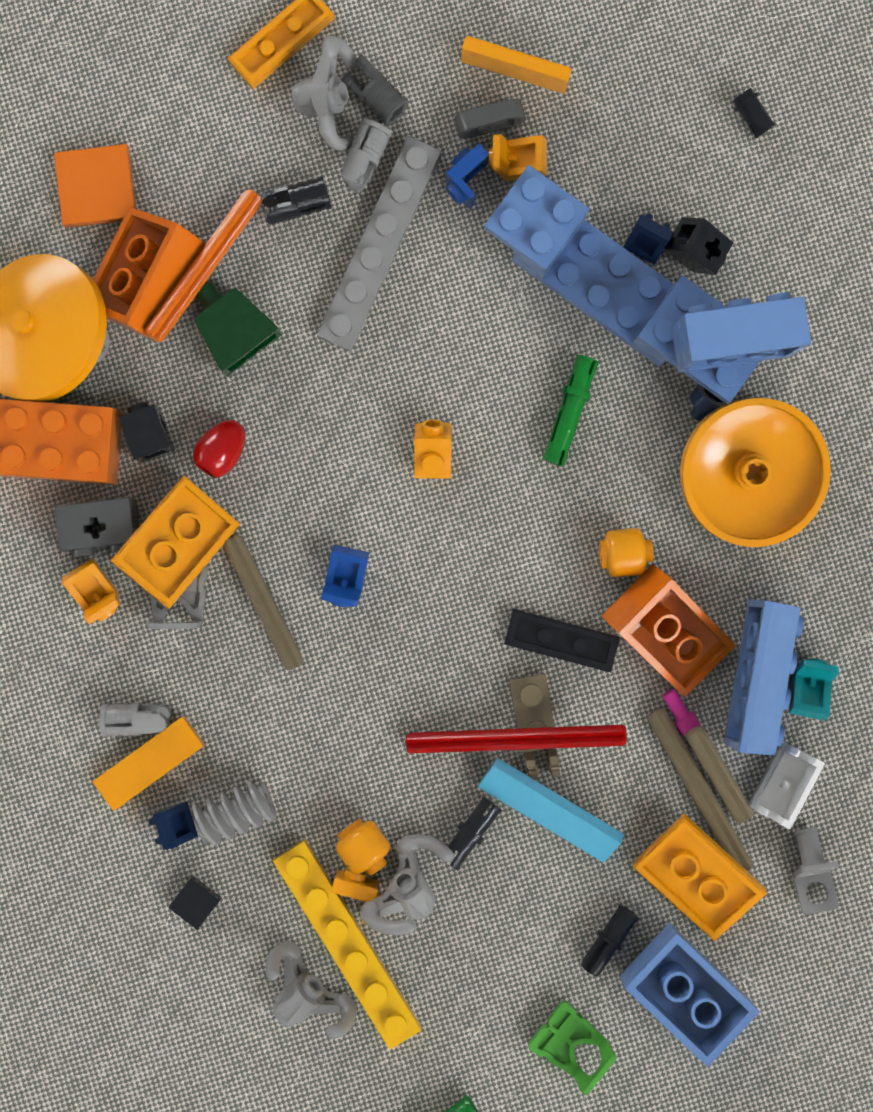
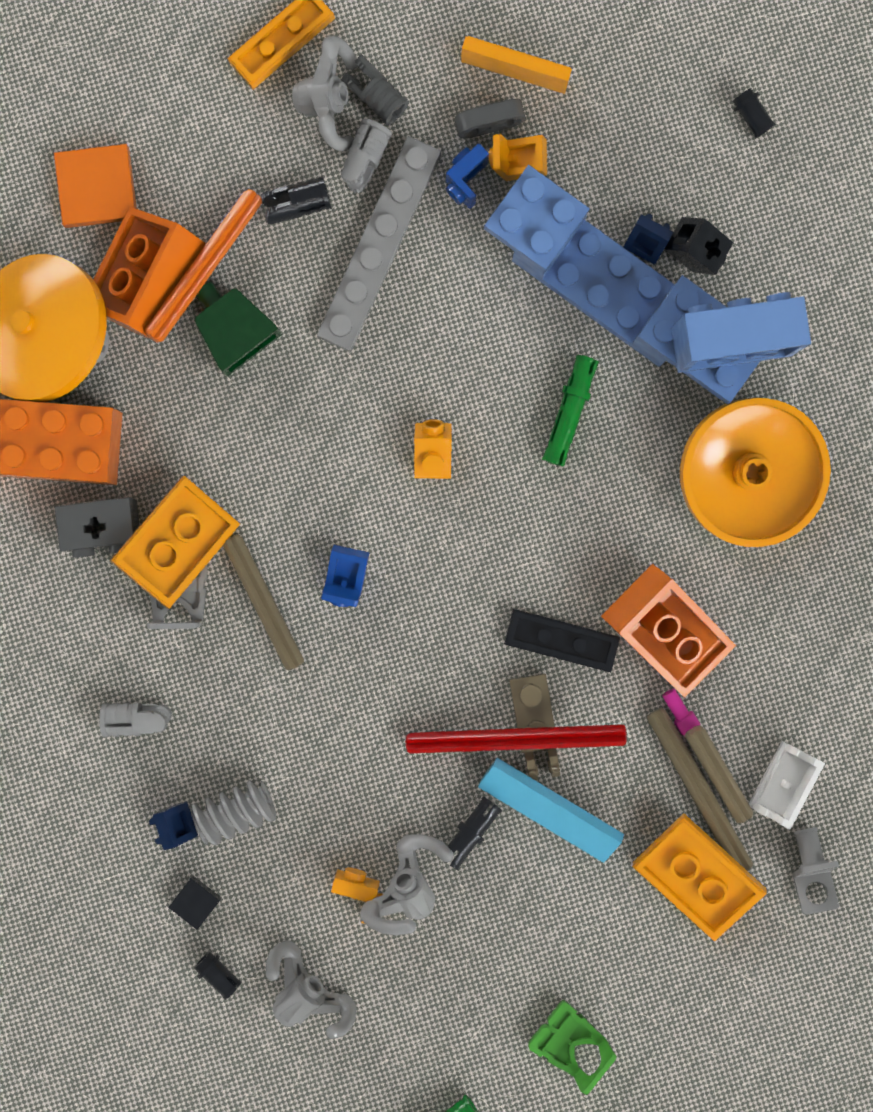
(92, 591): light orange bracket -> none
(146, 432): black brick -> none
(148, 763): light orange tile -> none
(217, 975): none -> black pin
(220, 448): red animal -> none
(347, 944): yellow plate -> none
(362, 847): light orange head -> none
(609, 940): black axle -> none
(625, 552): light orange head -> none
(688, 994): medium blue brick -> none
(703, 402): dark blue tile -> none
(763, 677): medium blue slope -> none
(812, 689): teal bracket -> none

